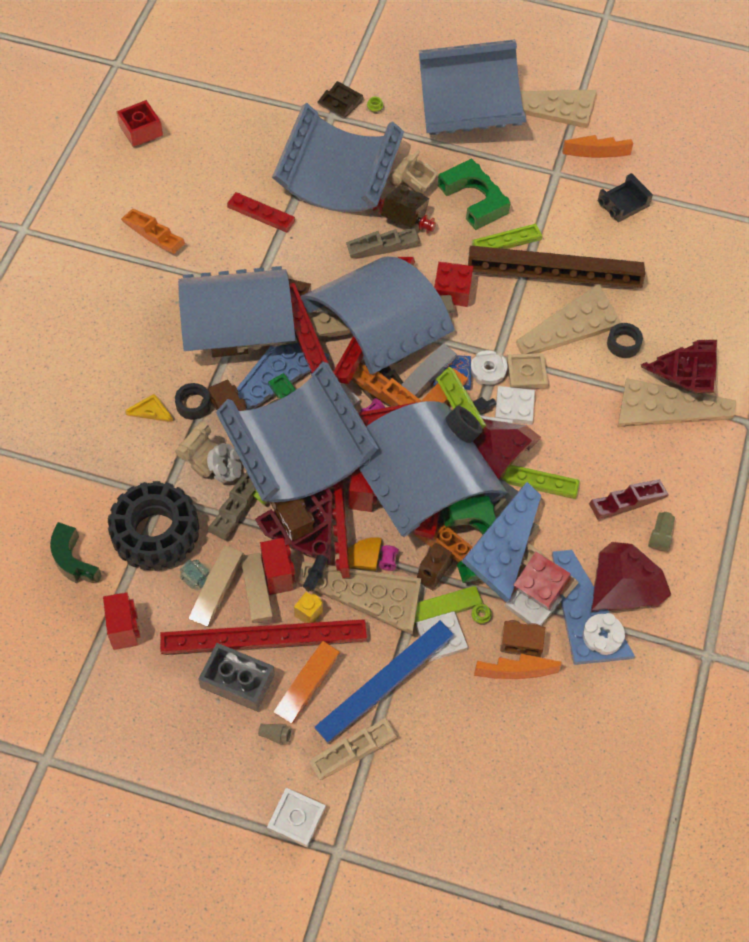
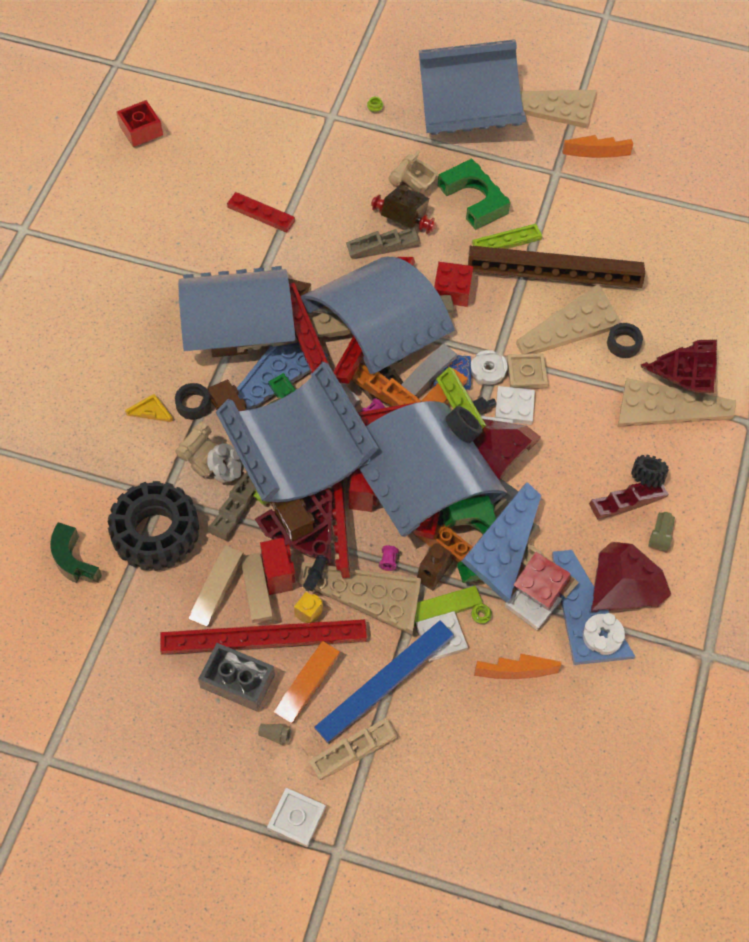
(121, 620): red brick -> none
(153, 231): orange slope -> none
(194, 573): clear light blue head -> none
(335, 166): sand blue panel -> none
(340, 99): dark brown slope -> none
(365, 553): light orange brick -> none
(522, 638): dark orange brick -> none
(542, 481): lime tile -> none
(625, 199): black panel -> none
(649, 471): none -> black tyre

